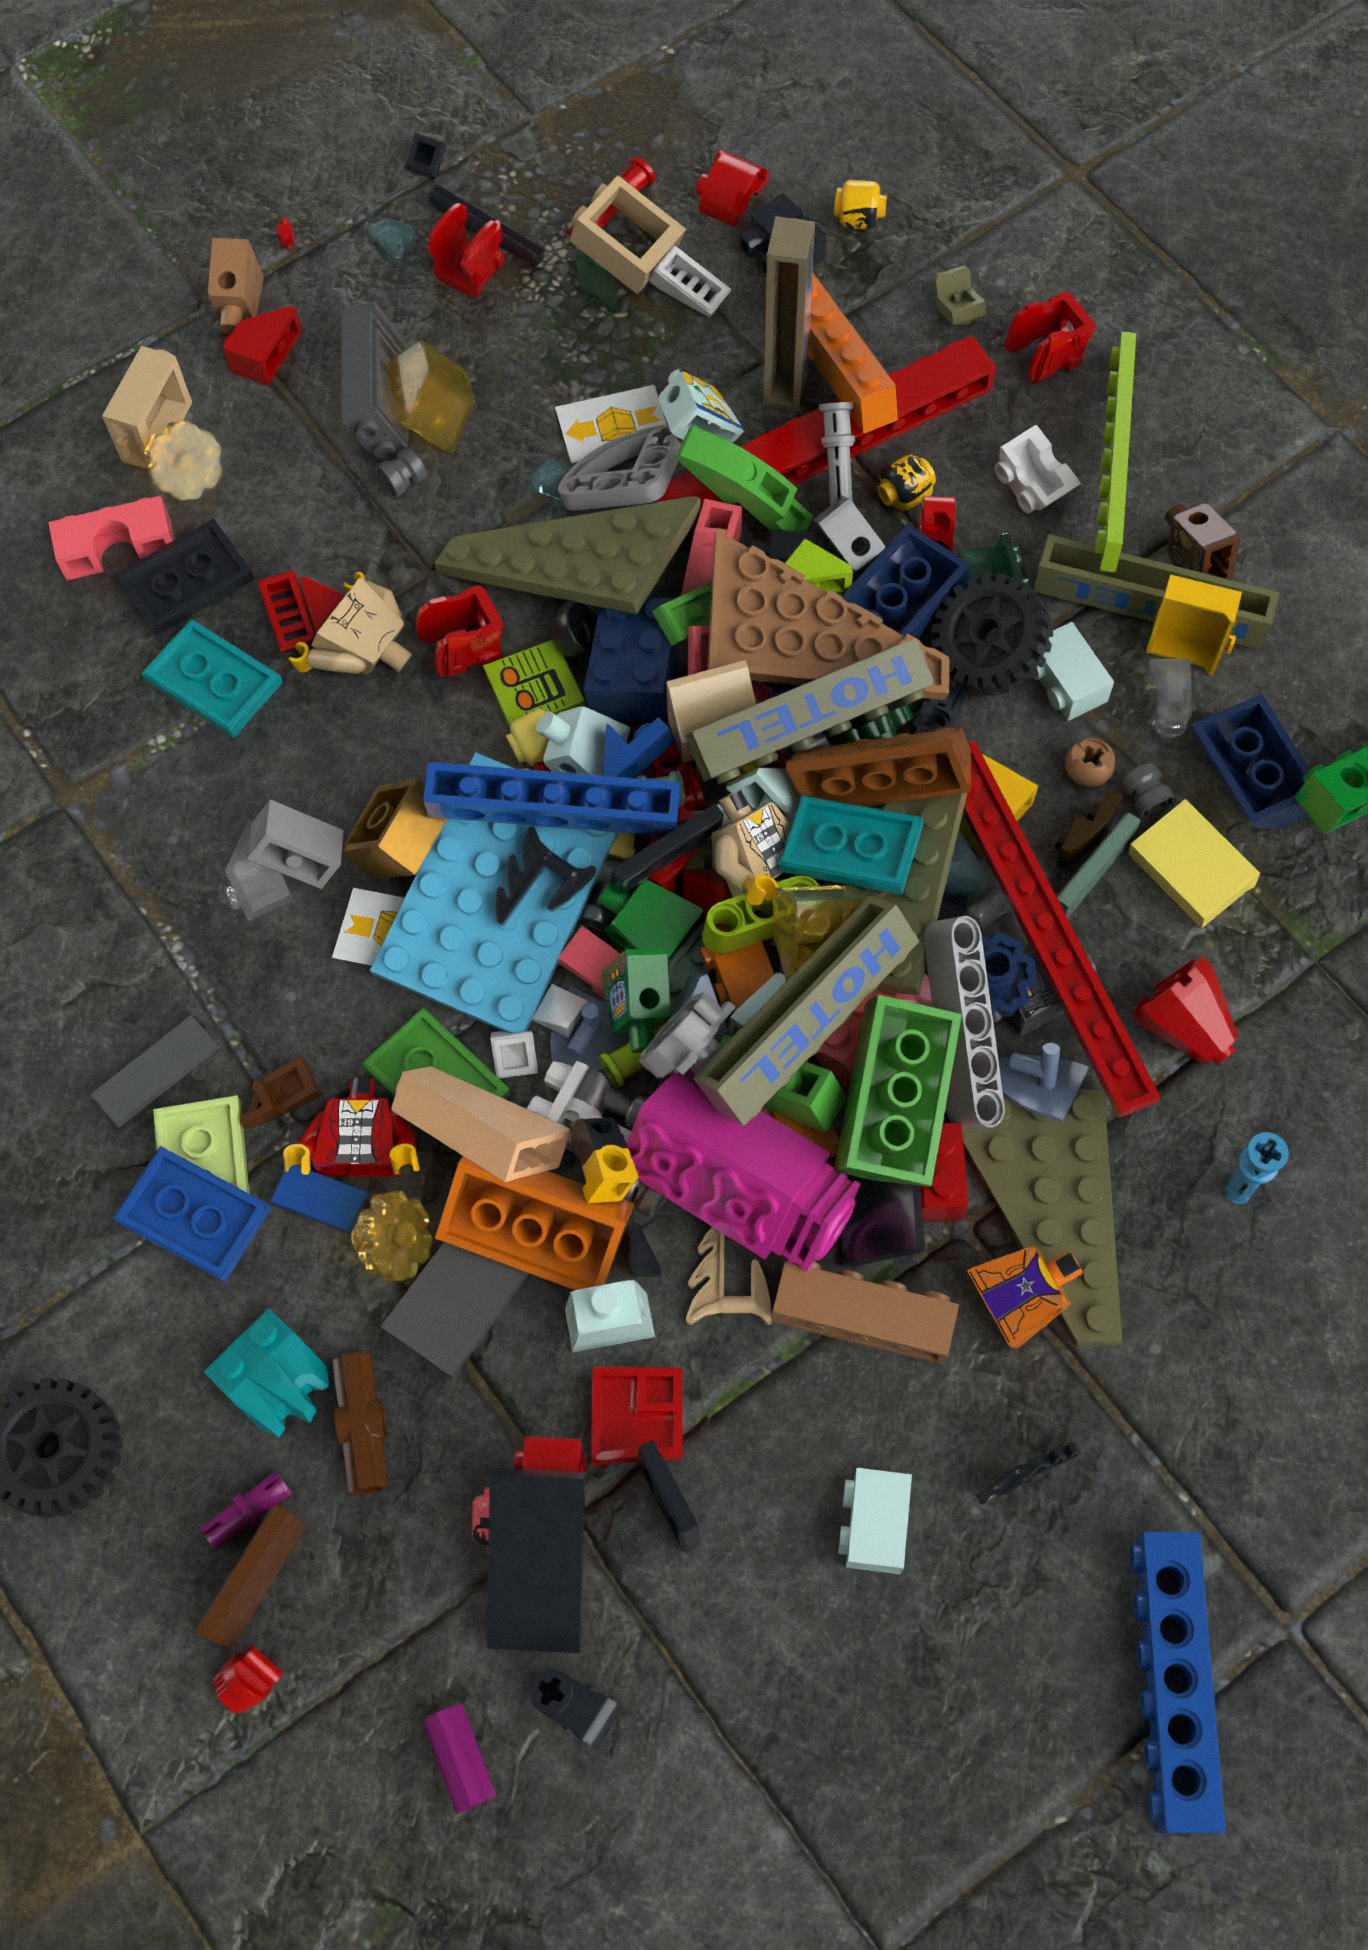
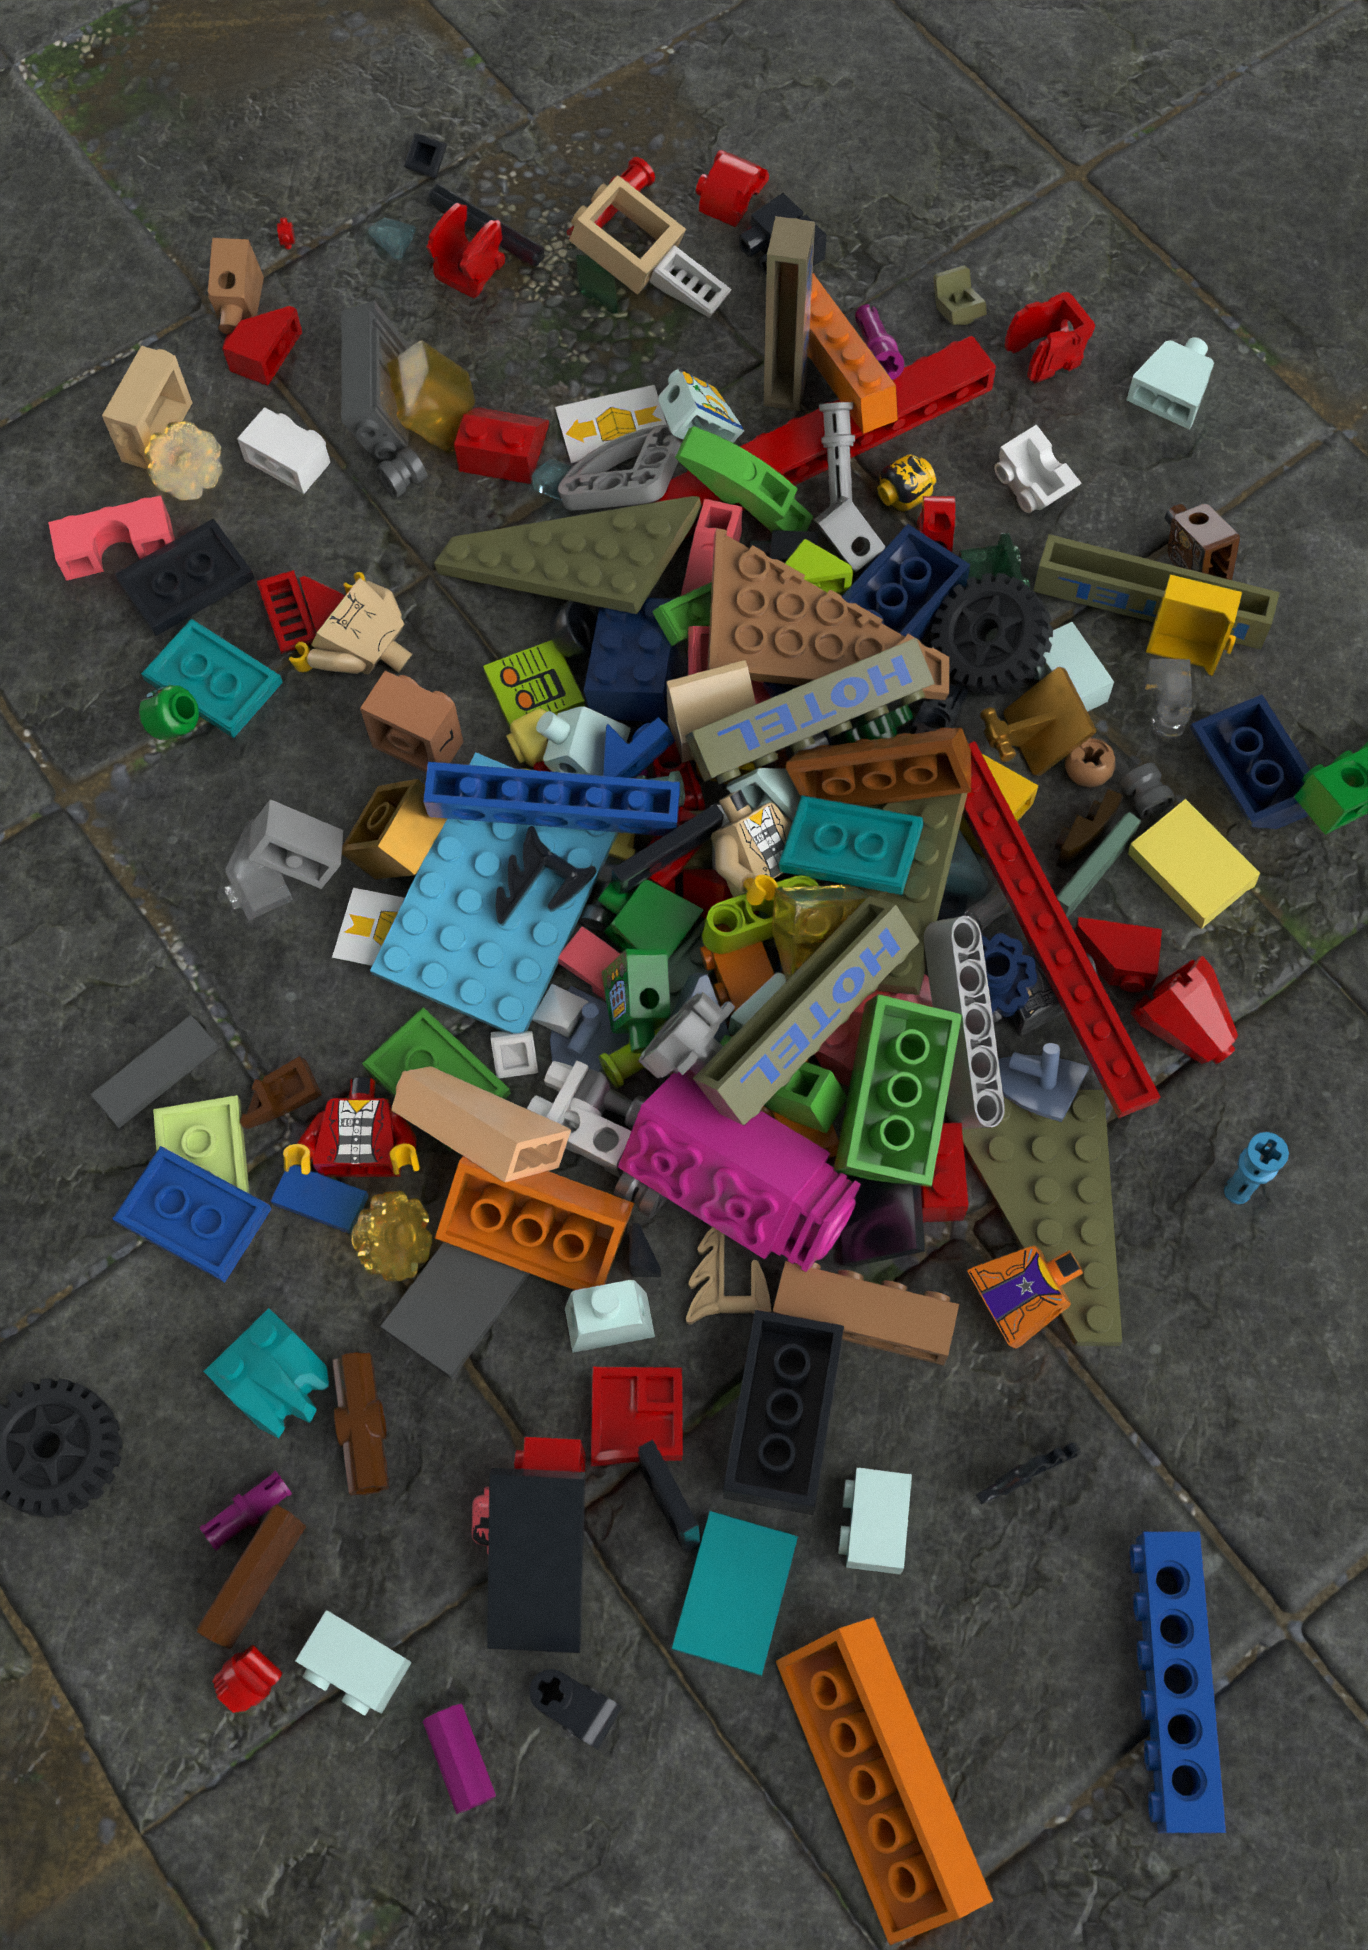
(169, 712): none -> green head
(284, 450): none -> white brick
(352, 1663): none -> light aqua brick
(411, 722): none -> nougat brick
(461, 648): red piece -> none
(500, 444): none -> red slope
(603, 1159): yellow leg -> none
(735, 1593): none -> teal tile
(783, 1412): none -> black brick
(859, 204): yellow head -> none
(880, 344): none -> magenta pin
(883, 1782): none -> orange slope
(1043, 722): none -> pearl gold plate
(1115, 458): lime plate -> none
(1122, 952): none -> red slope
(1173, 381): none -> light aqua torso

